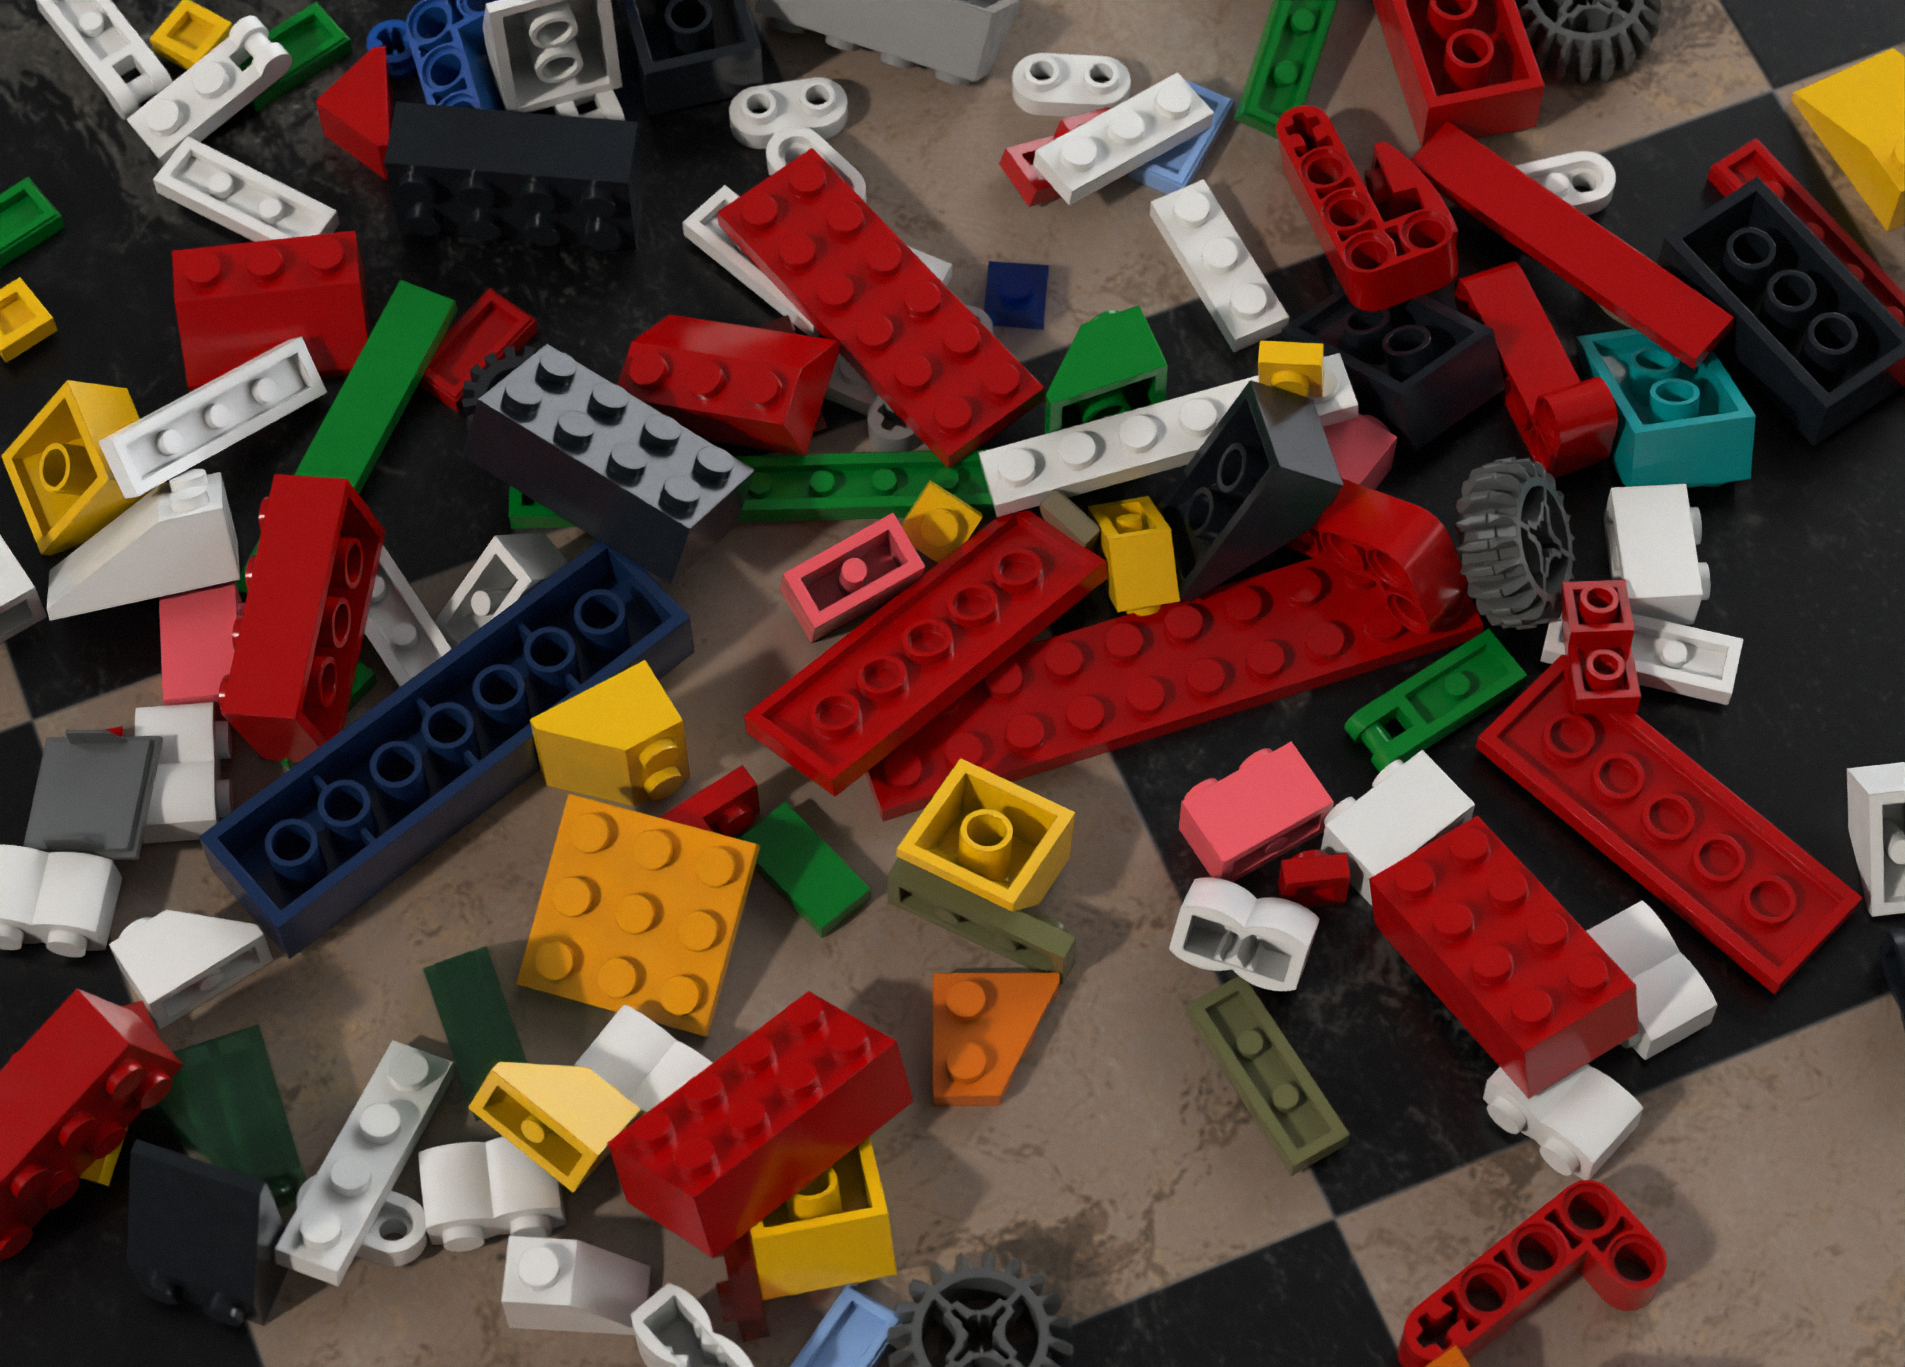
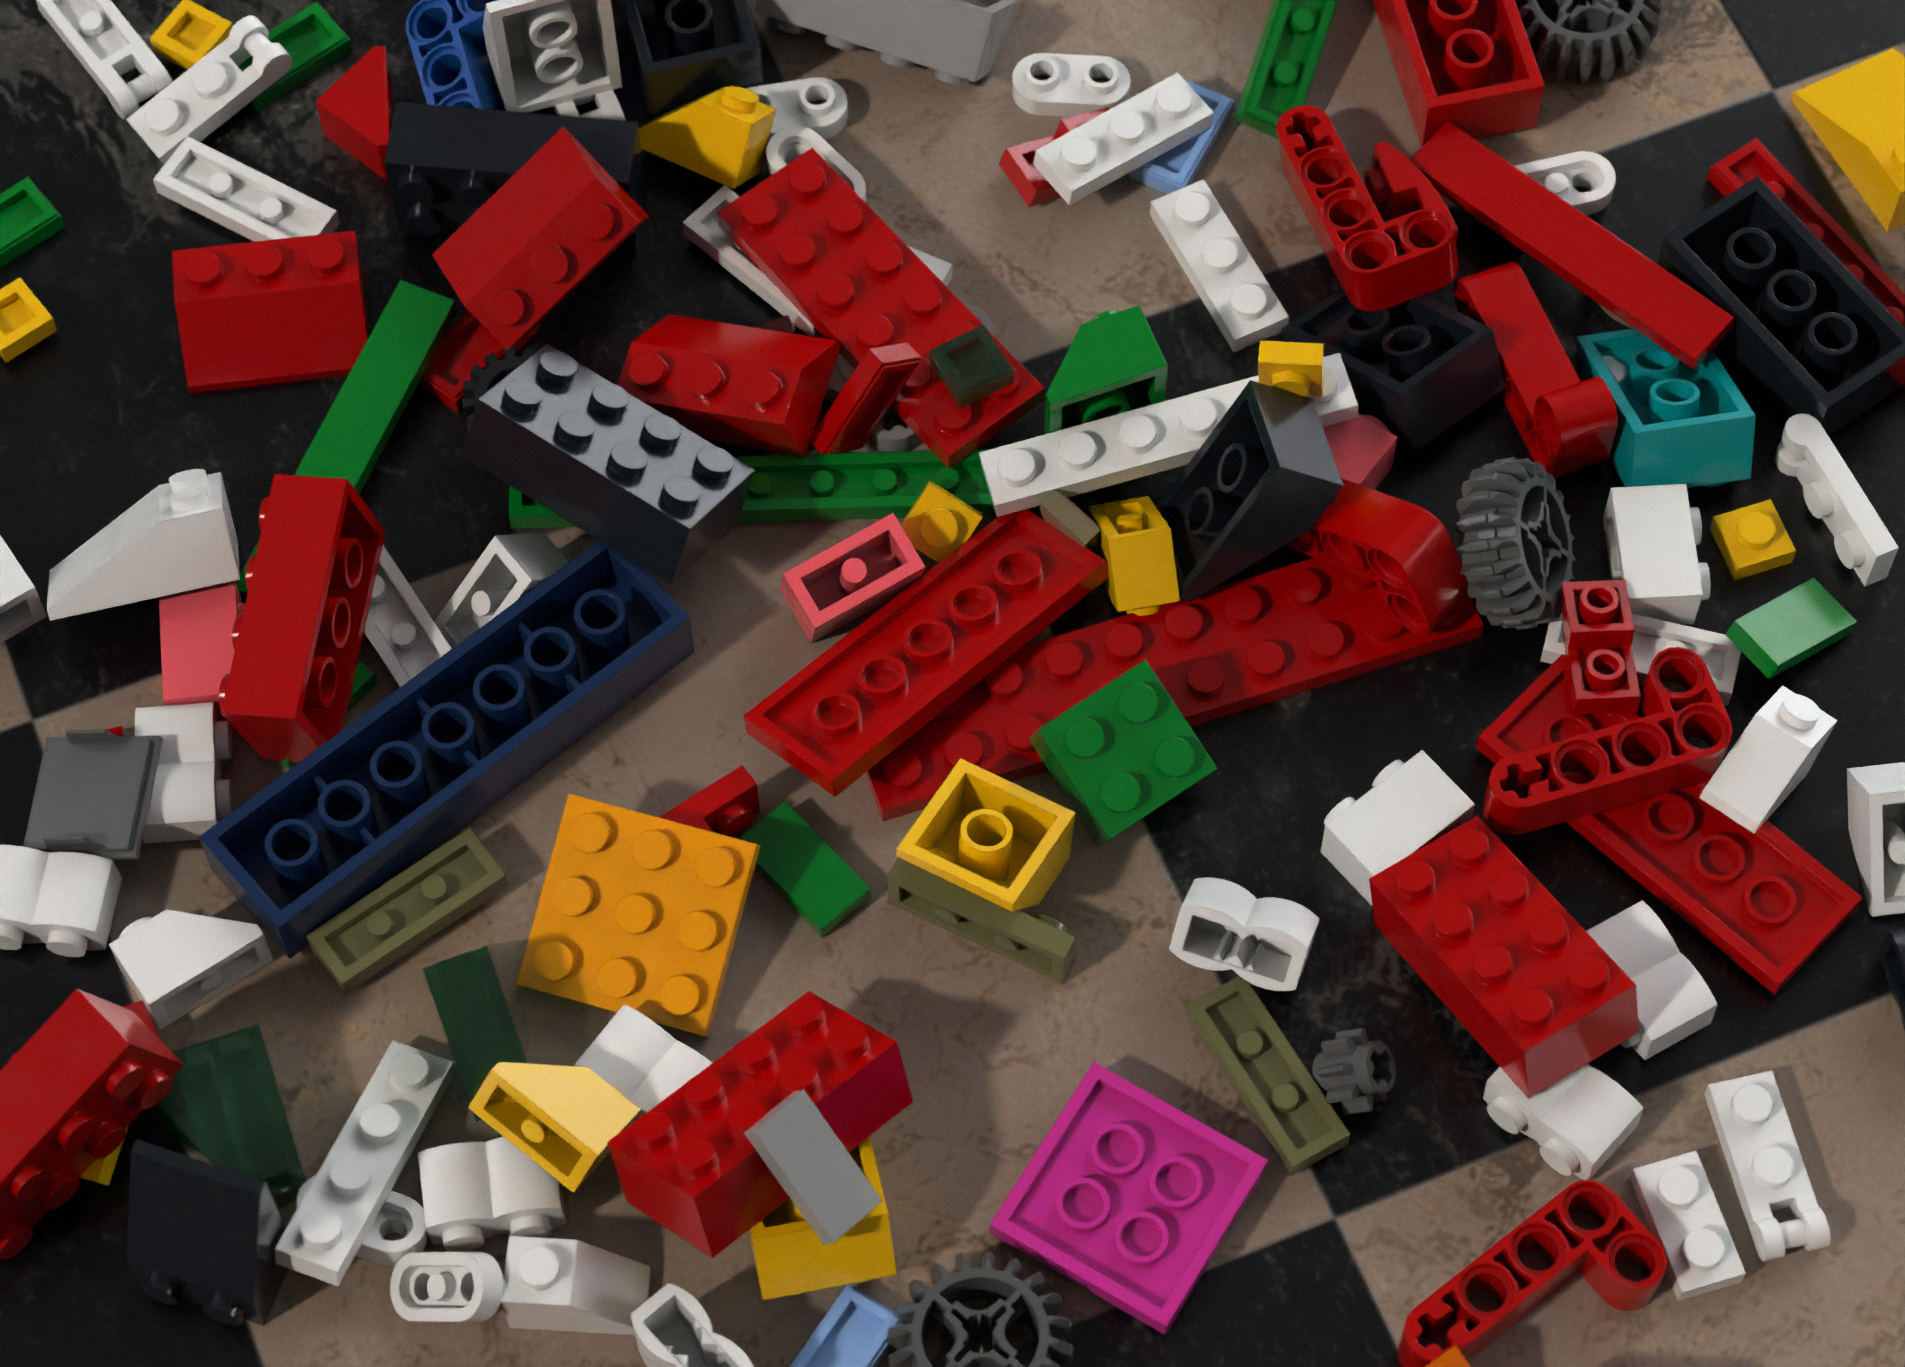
(62, 469): yellow slope -> none
(212, 417): white plate -> none
(392, 33): blue bush -> none
(407, 910): none -> olive plate
(446, 1286): none -> white plate
(537, 238): none -> red slope
(614, 741): yellow slope -> none
(714, 135): none -> yellow slope
(741, 1293): clear red plate -> none
(813, 1167): none -> light grey tile
(865, 398): none -> red tile
(971, 366): none -> tile
(984, 1031): orange wing -> none
(1016, 294): clear blue plate -> none
(1122, 752): none -> green brick
(1128, 1197): none -> dark pink plate
(1254, 813): coral brick -> none
(1314, 879): red plate -> none
(1354, 1071): none -> dark grey gear
(1437, 700): green plate -> none
(1530, 788): none -> red beam
(1687, 1225): none -> white plate
(1752, 539): none -> yellow plate
(1766, 1165): none -> white plate
(1769, 759): none -> white slope
(1790, 628): none -> tile
(1836, 498): none -> white plate

